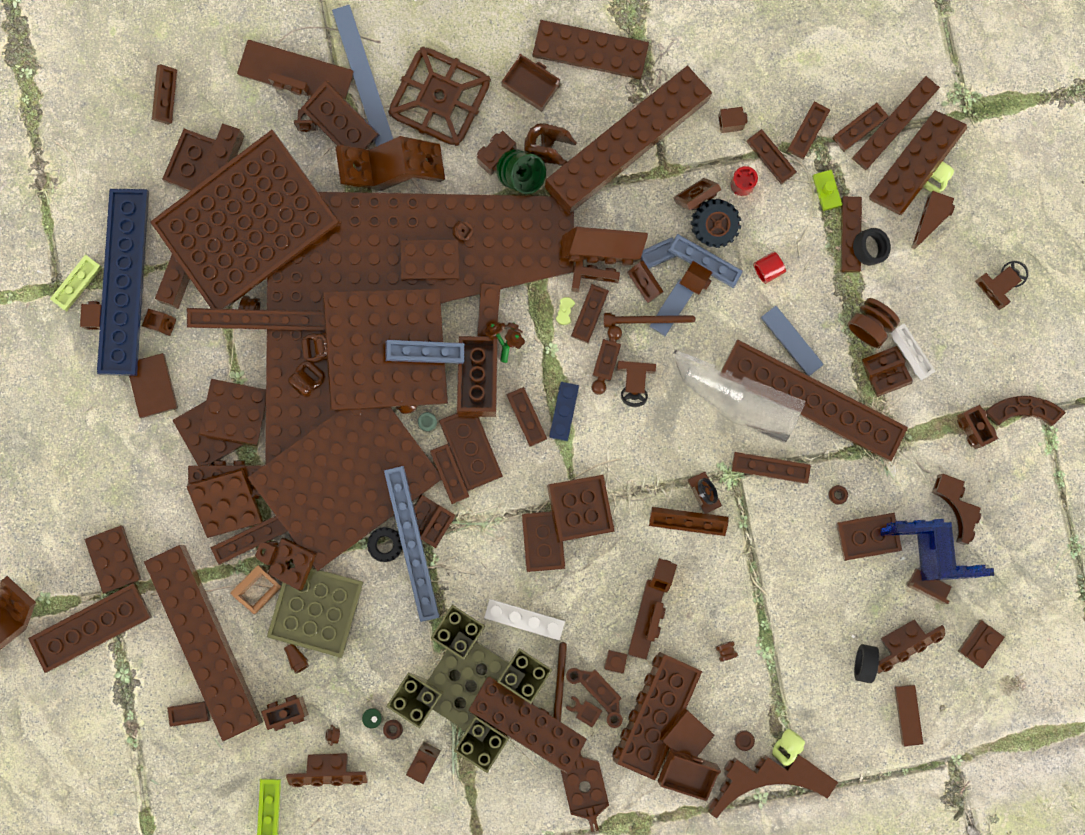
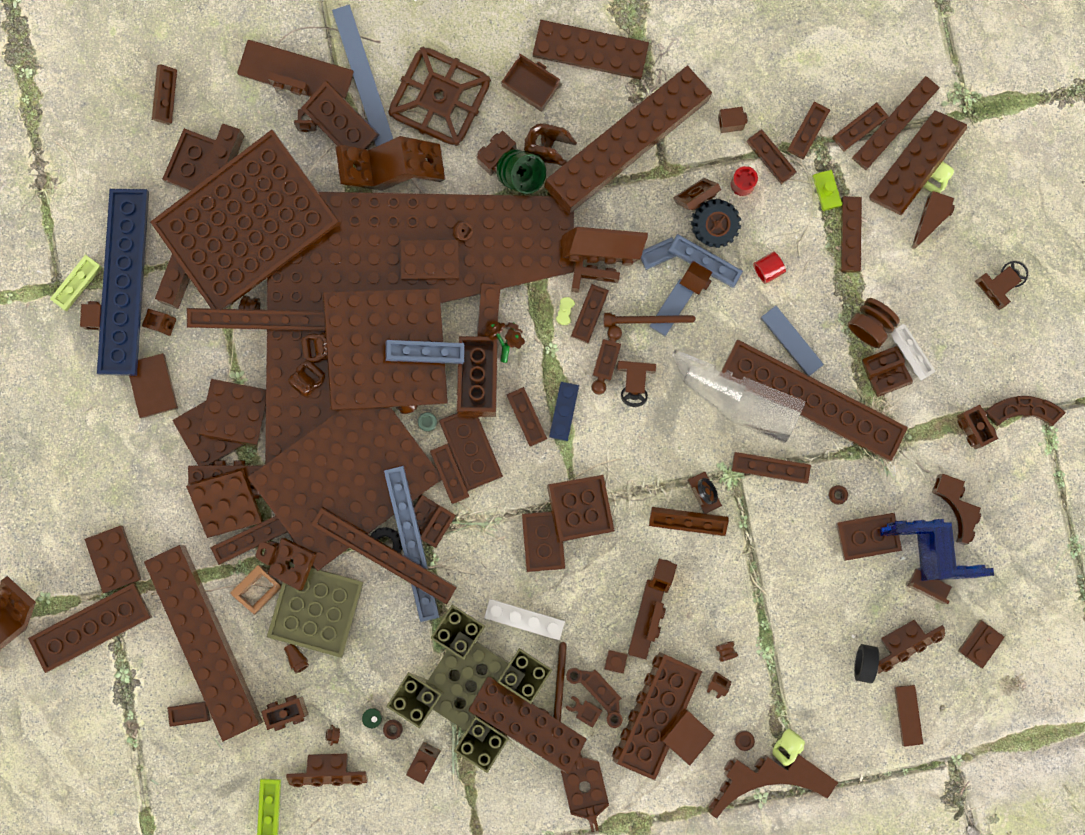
(384, 555): none -> reddish brown plate
(645, 281): reddish brown plate -> none
(688, 775): reddish brown container -> none
(719, 684): none -> reddish brown tile
(883, 244): black tyre -> none

